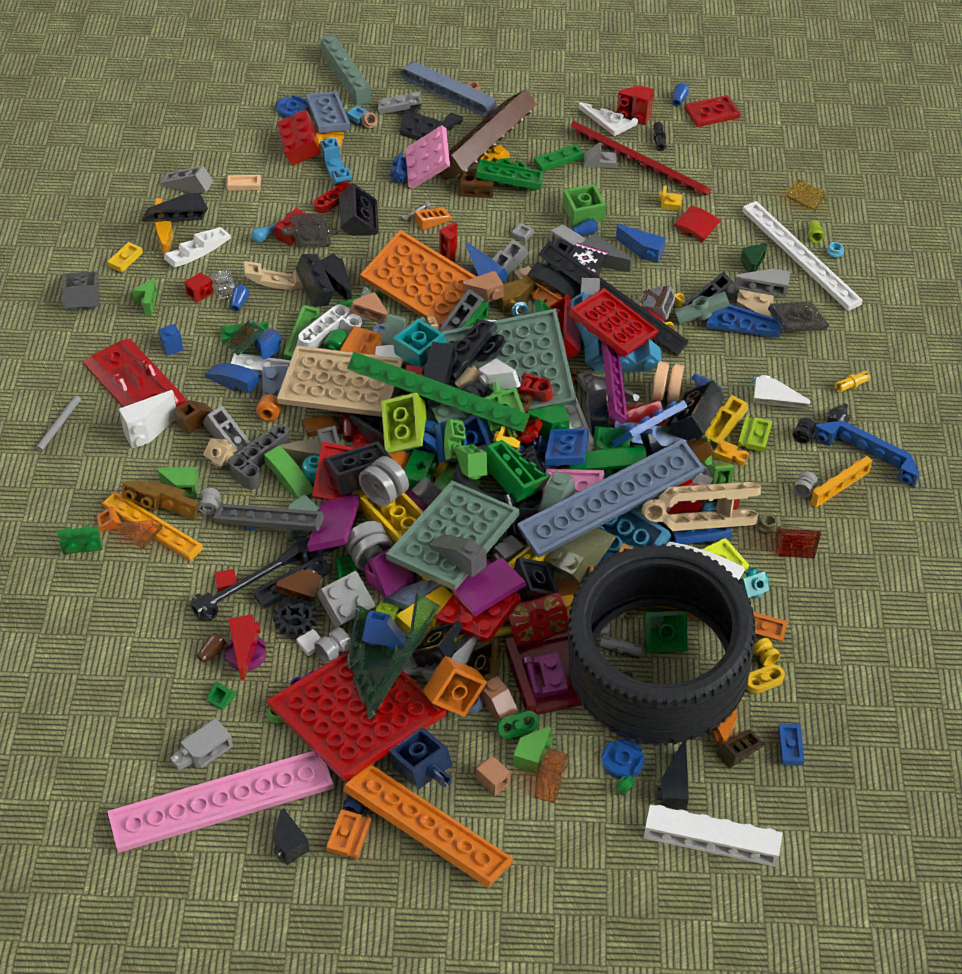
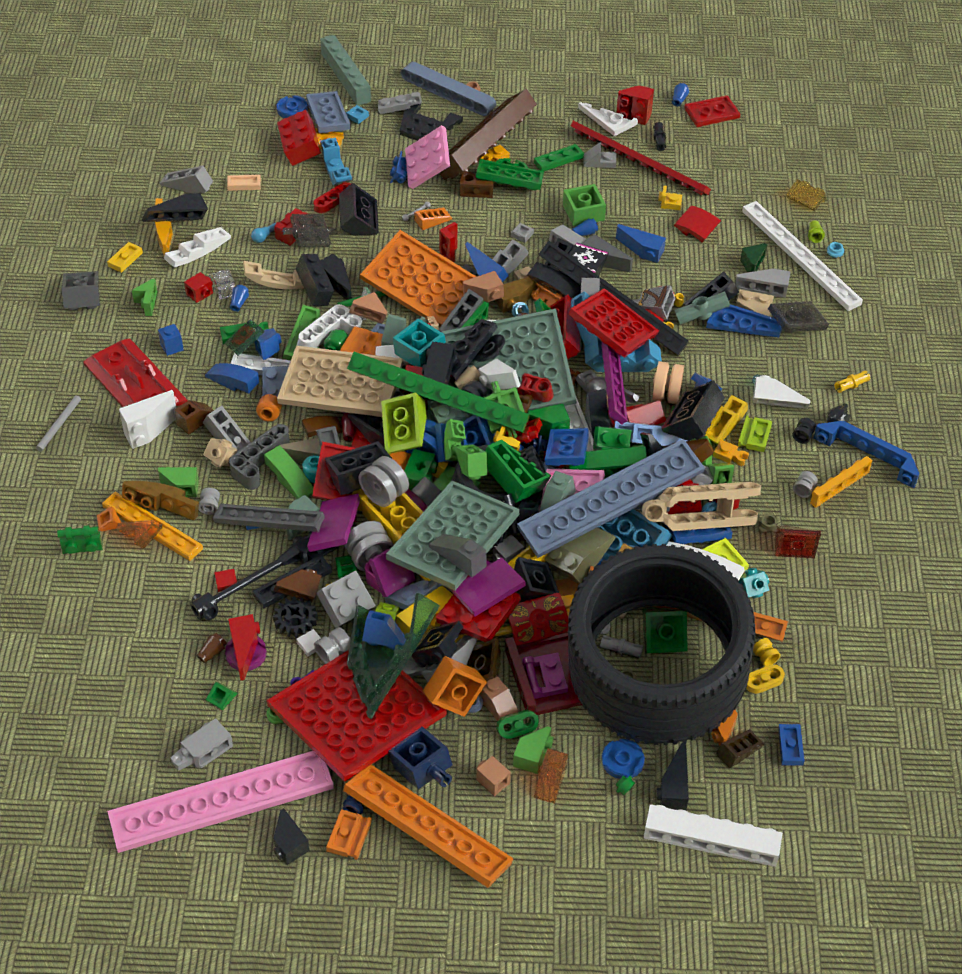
(372, 117): nougat plate -> none
(647, 423): wing -> none

